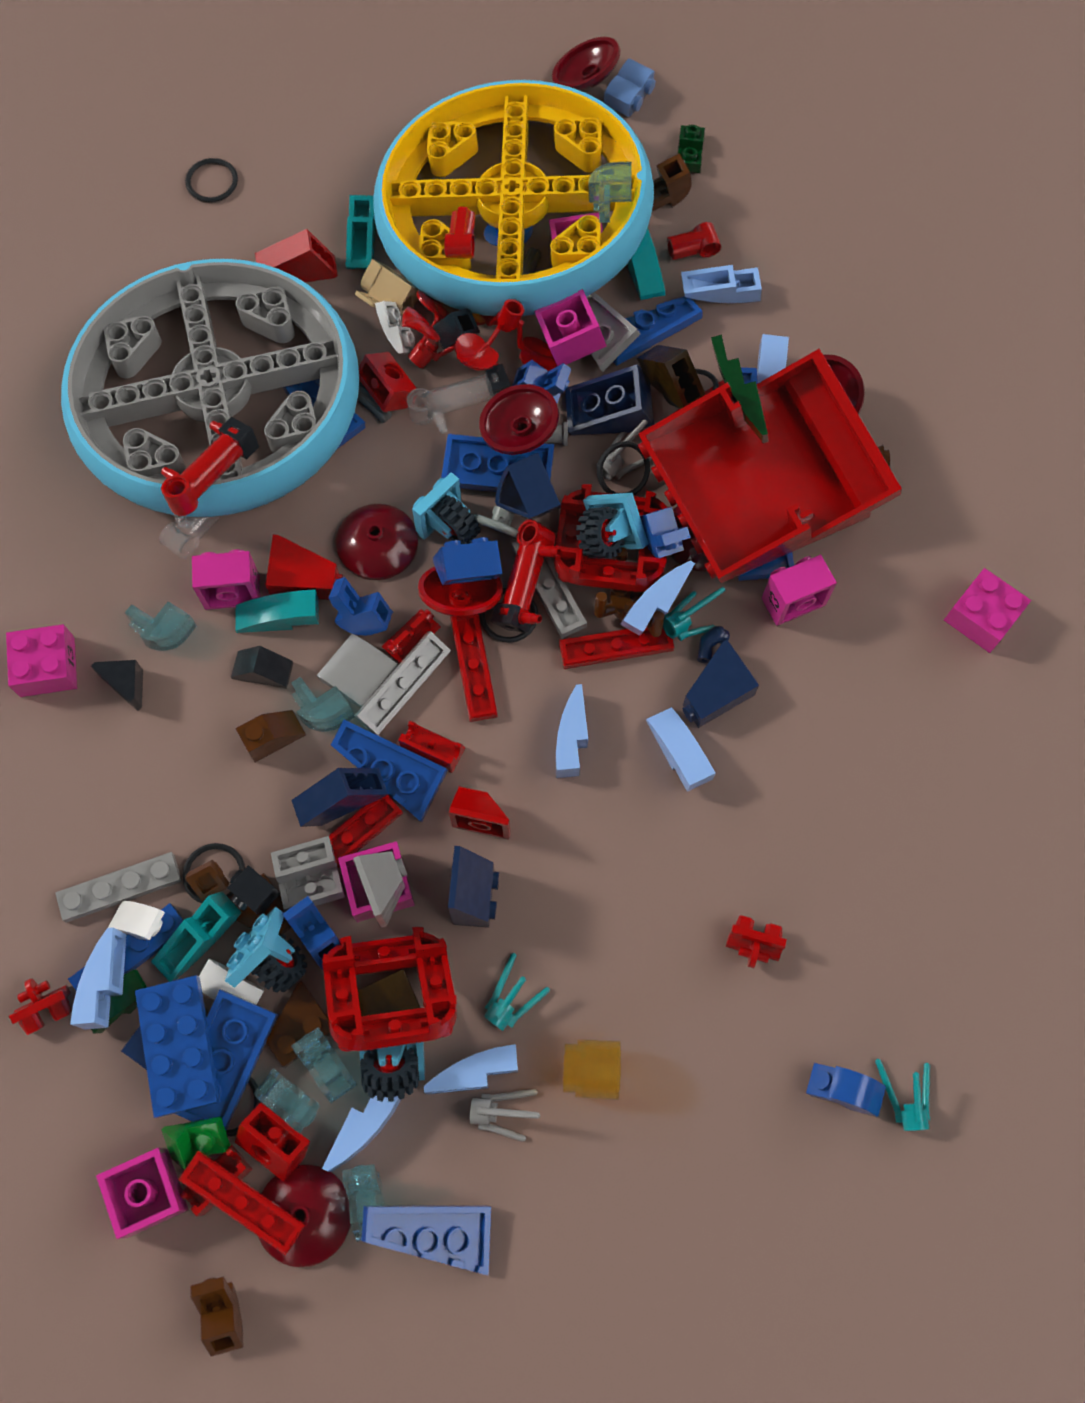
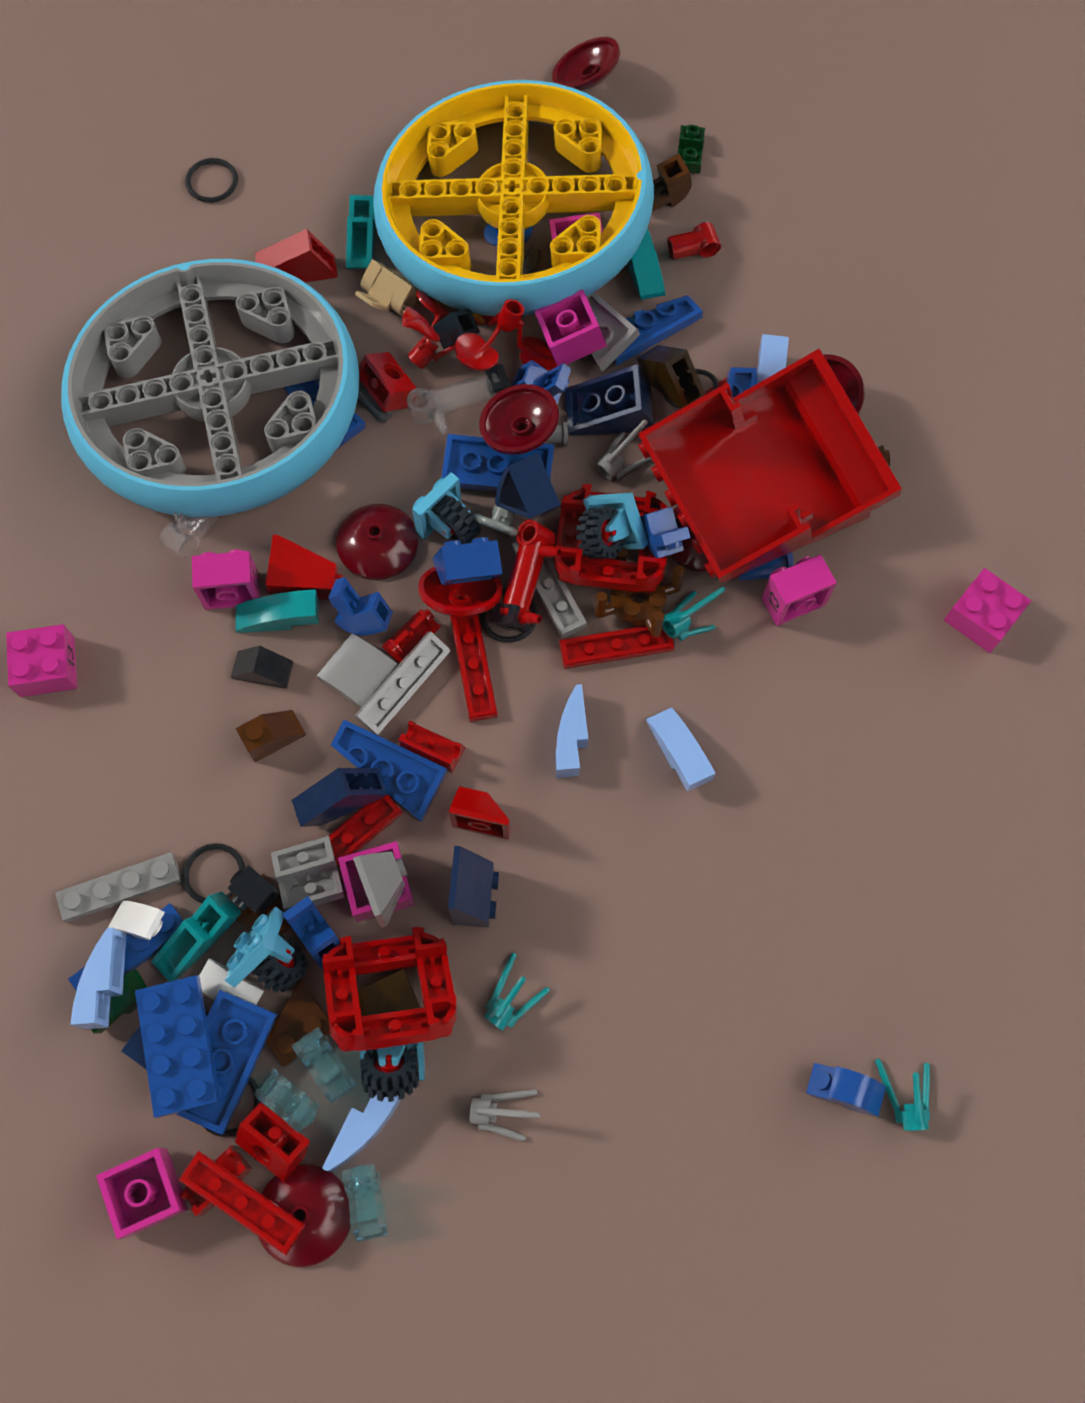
(29, 1016): red hips -> none
(124, 678): black slope -> none
(164, 631): clear light blue brick -> none
(184, 489): red piece -> none
(188, 1138): green slope -> none
(207, 879): reddish brown tile -> none
(219, 1315): reddish brown brick -> none
(324, 712): clear light blue brick -> none
(400, 337): white slope -> none
(436, 1233): wing -> none
(460, 240): red piece -> none
(473, 1071): light blue slope -> none
(592, 1069): clear yellow piece -> none
(603, 457): black tyre -> none
(610, 184): clear light blue brick -> none
(629, 87): medium blue brick -> none
(656, 598): light blue slope -> none
(708, 640): dark blue arm -> none
(719, 687): dark blue slope -> none
(722, 285): light blue slope -> none
(746, 394): dark green slope -> none
(756, 944): red hips -> none

